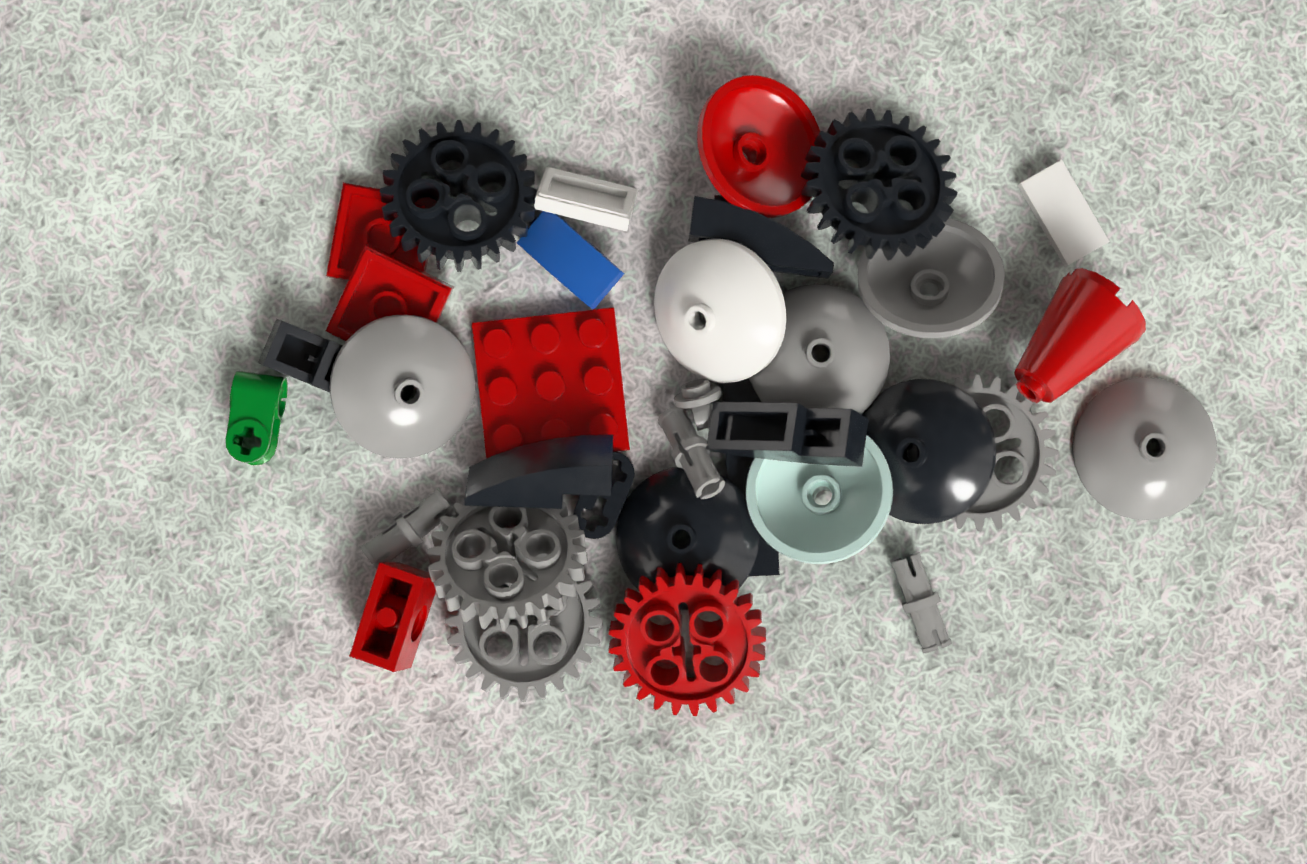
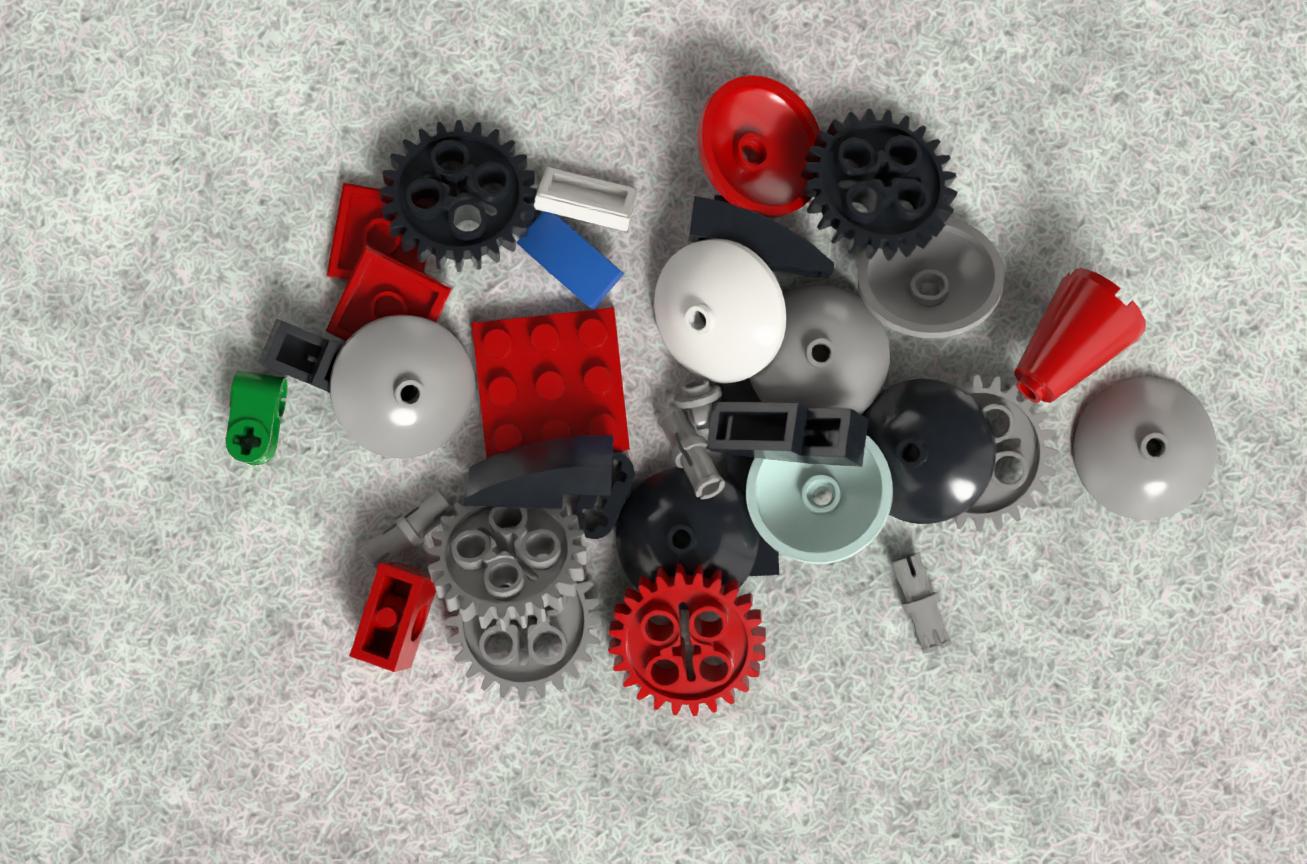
(1063, 213): white tile -> none

